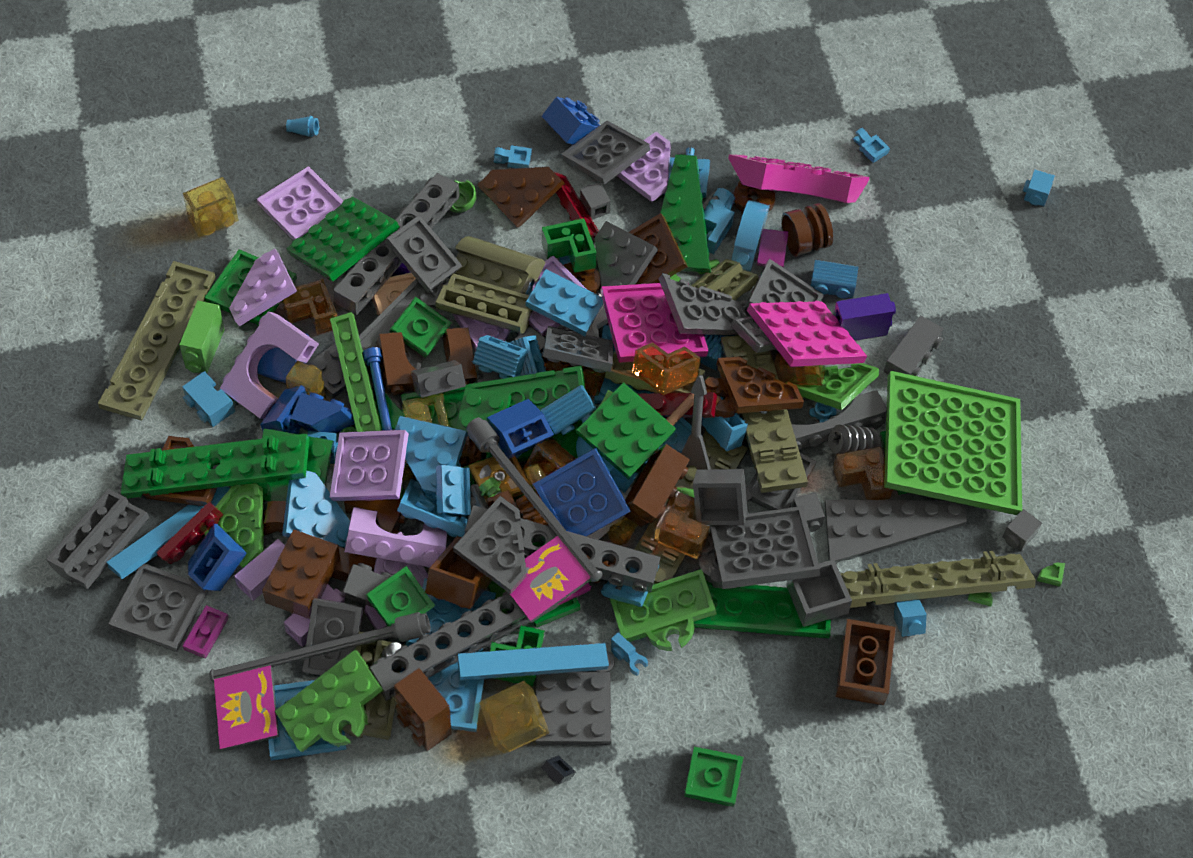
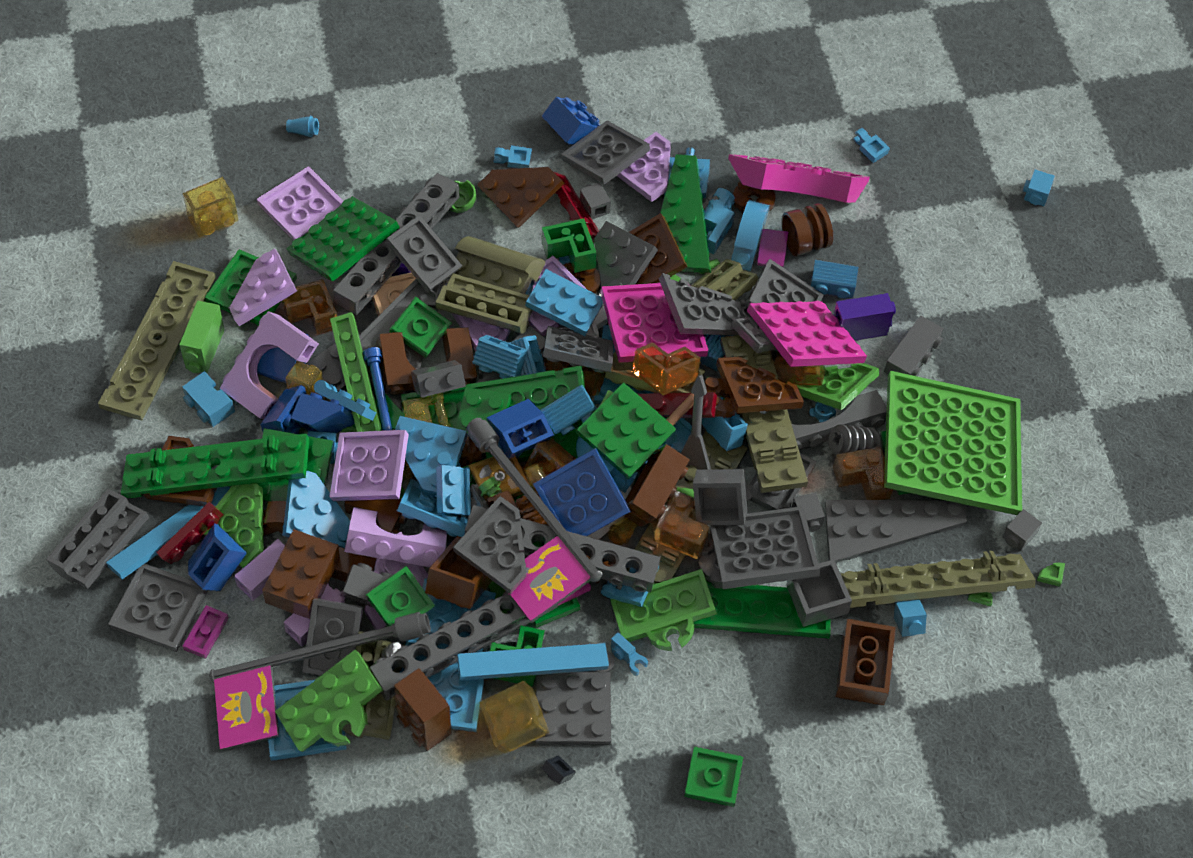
(344, 398): none -> dark azure plate

